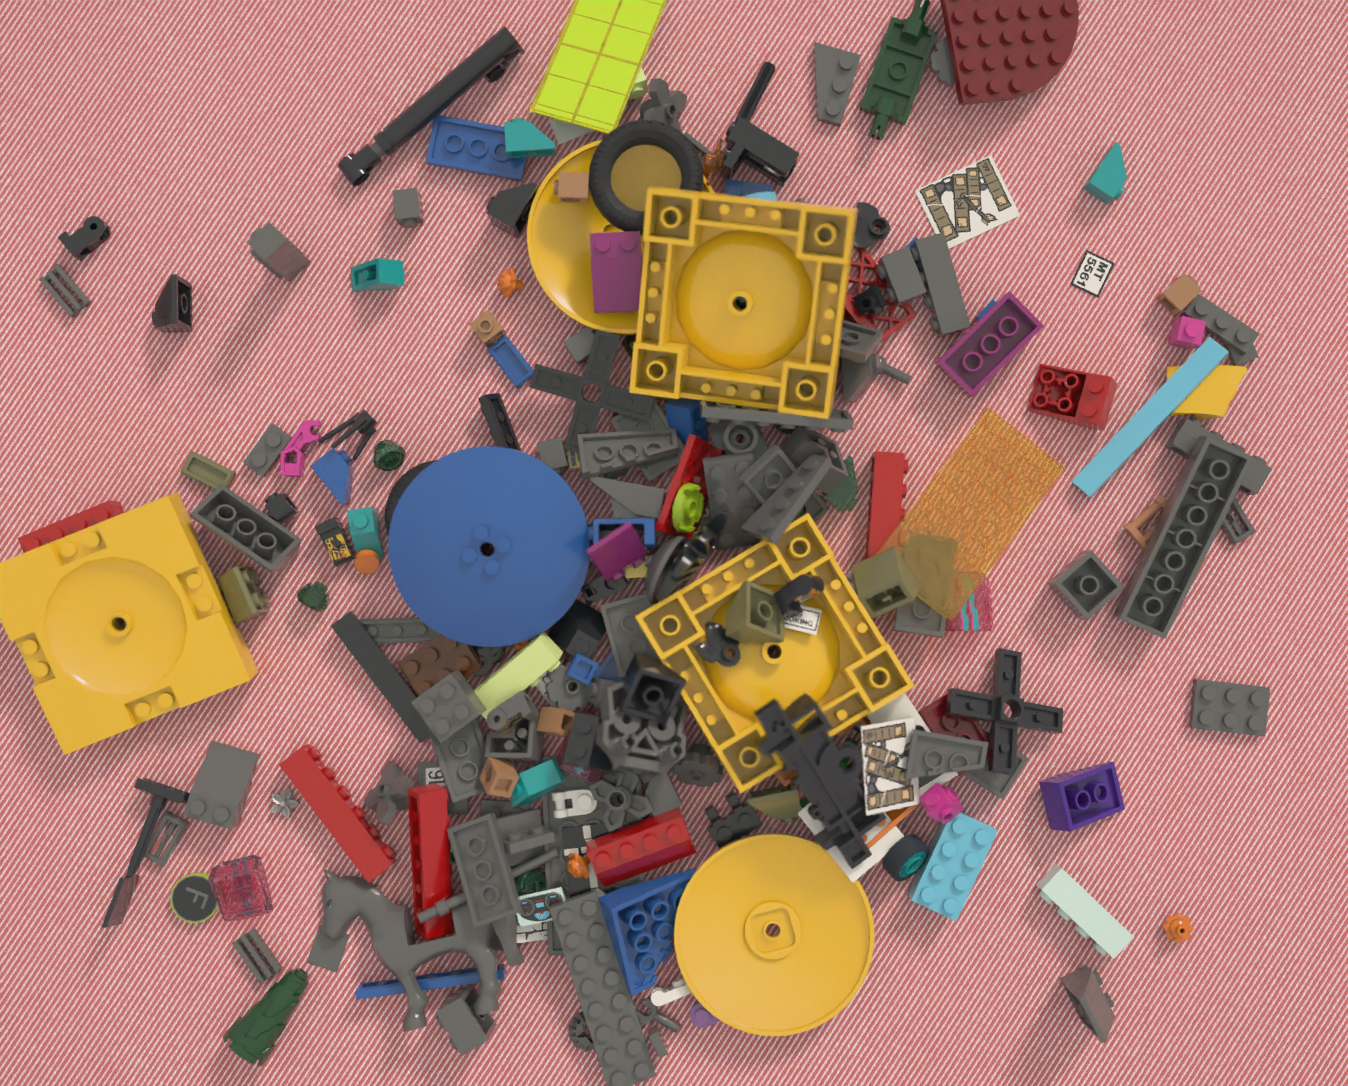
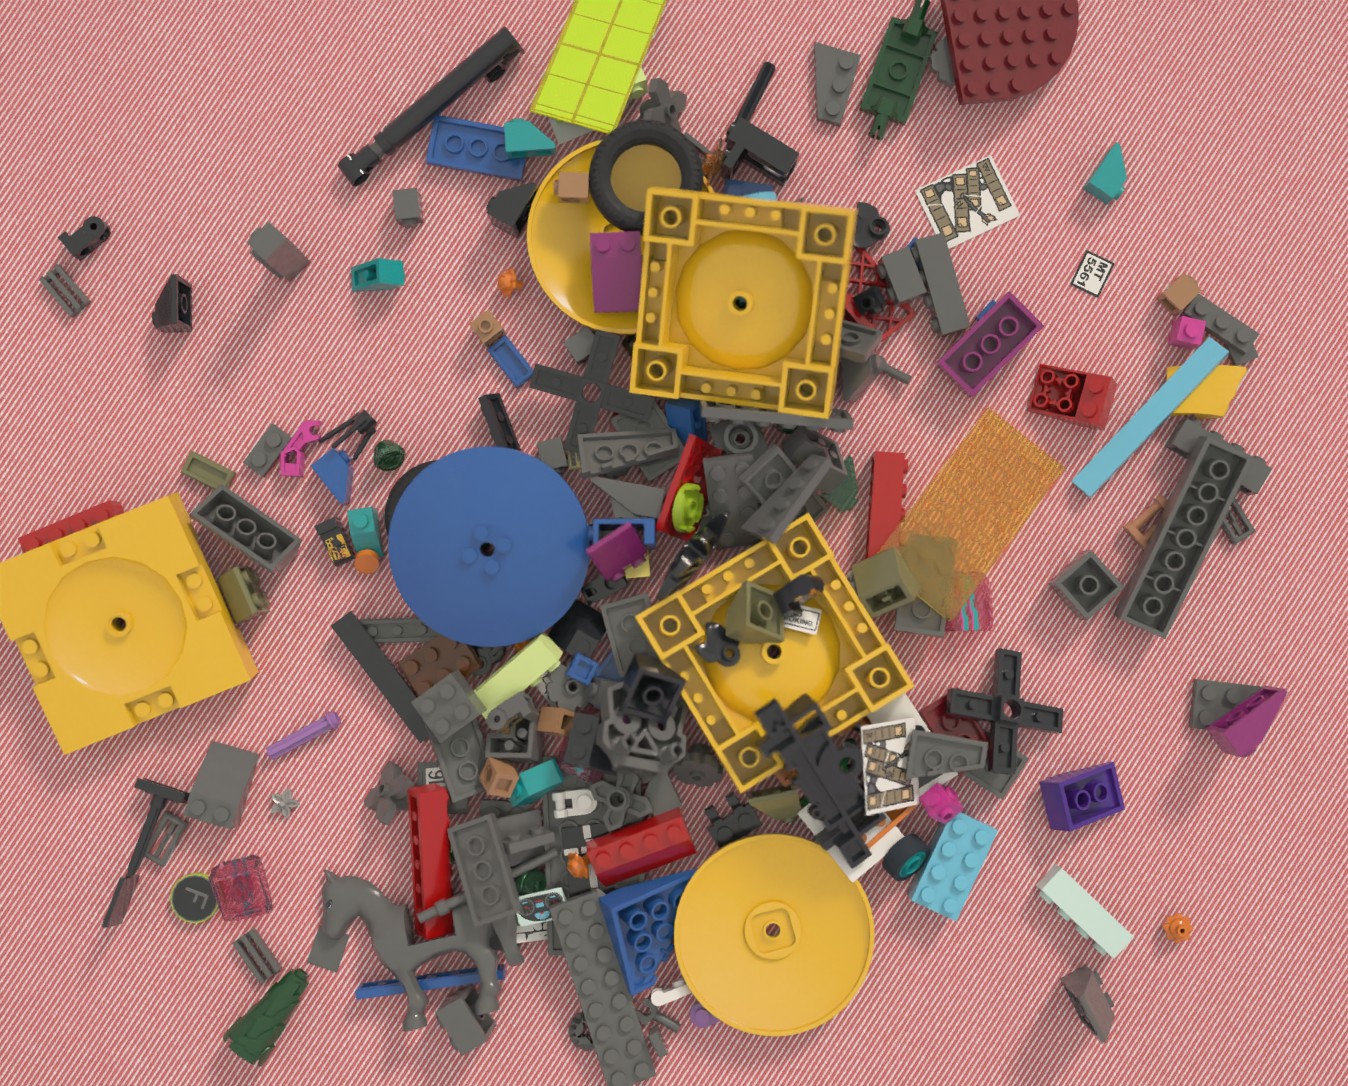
(280, 507): black plate -> none
(304, 735): none -> medium lavender axle
(314, 596): clear green cone -> none
(338, 812): red brick -> none
(659, 564): dark grey dish -> none
(1248, 722): none -> magenta slope

